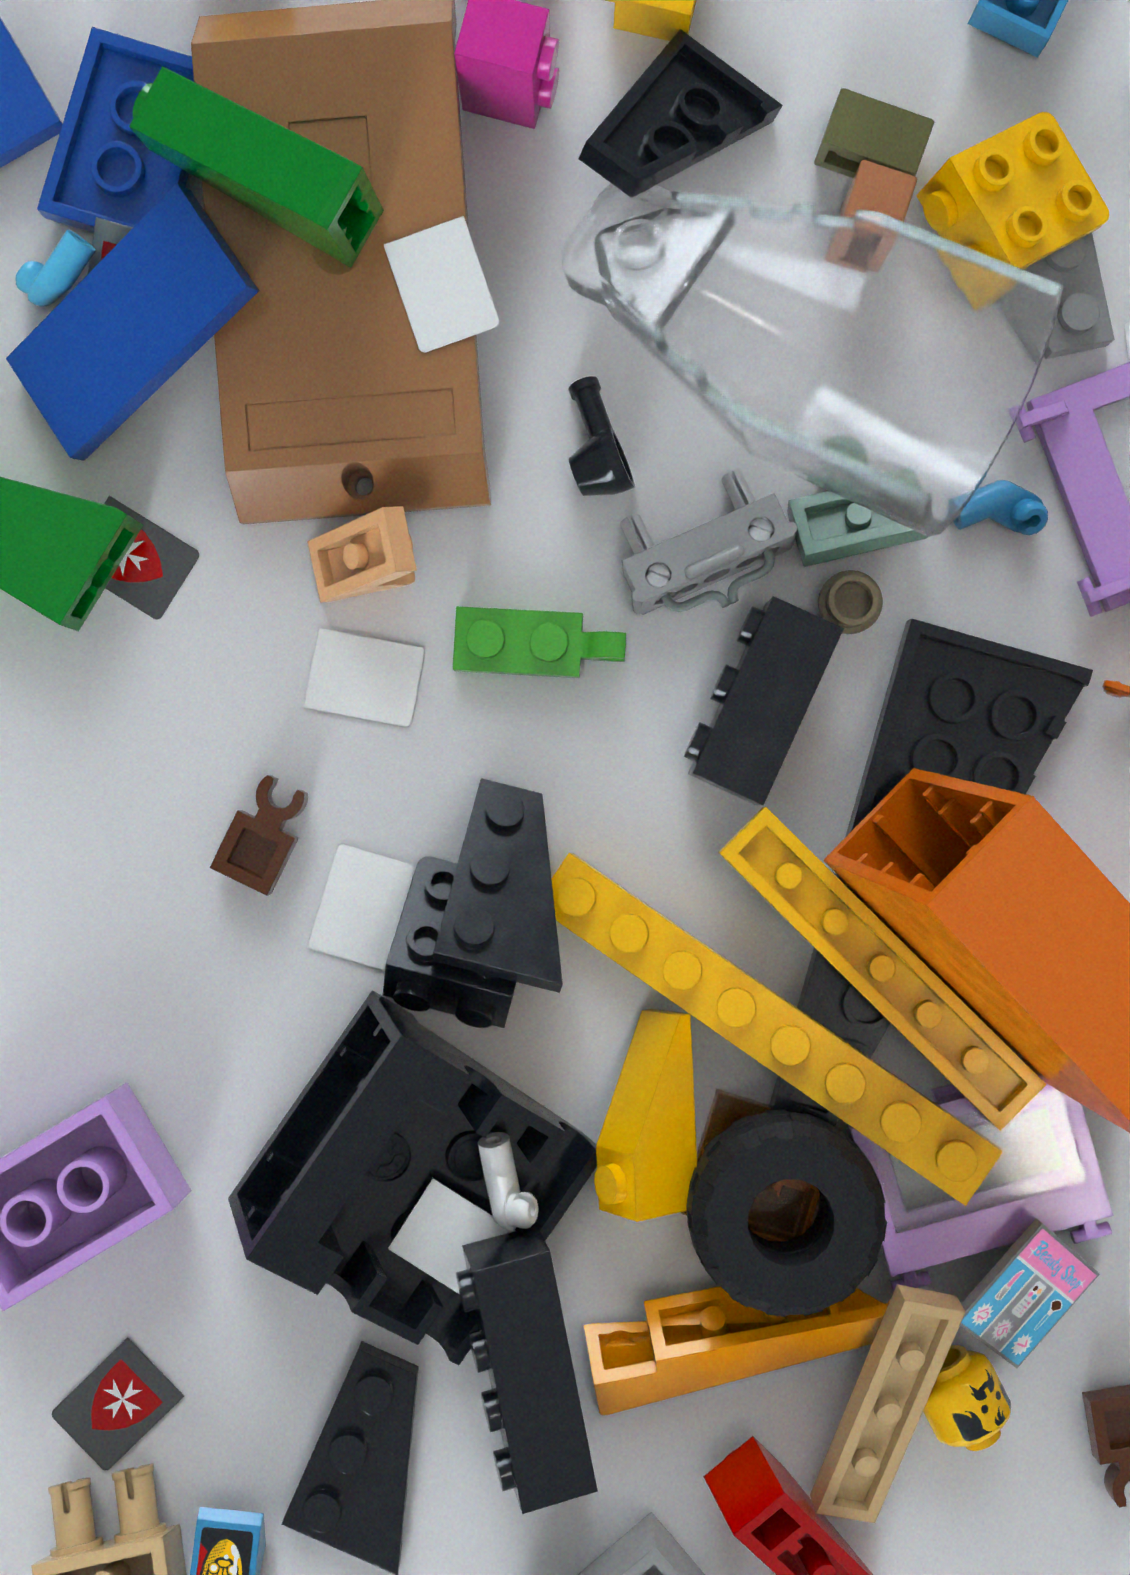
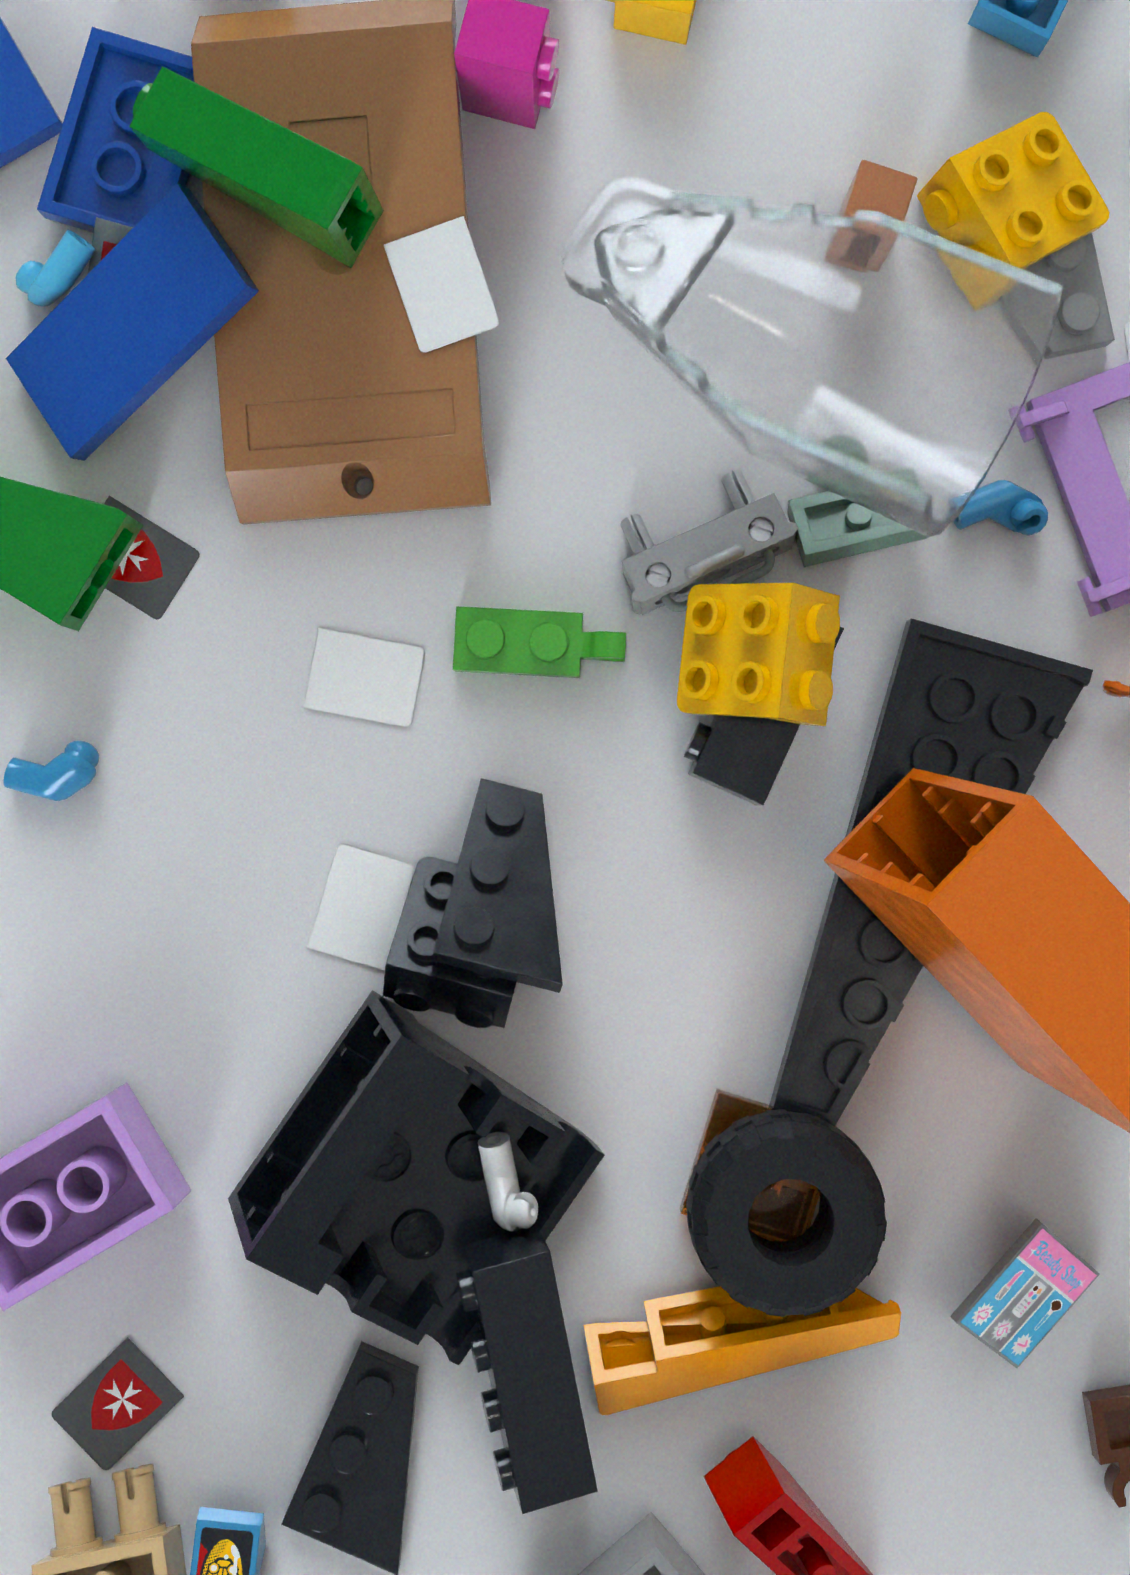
(59, 777): none -> dark azure arm
(257, 845): reddish brown plate -> none
(364, 556): light nougat slope -> none
(437, 1231): white sticker -> none
(600, 463): black bar -> none
(650, 1126): yellow slope -> none
(676, 117): black wing -> none
(759, 652): none -> yellow bracket
(772, 1030): yellow plate -> none
(850, 601): dark tan plate -> none
(872, 132): olive piece -> none
(882, 968): yellow plate -> none
(886, 1403): tan plate -> none
(967, 1401): yellow head -> none
(1042, 1174): piece -> none

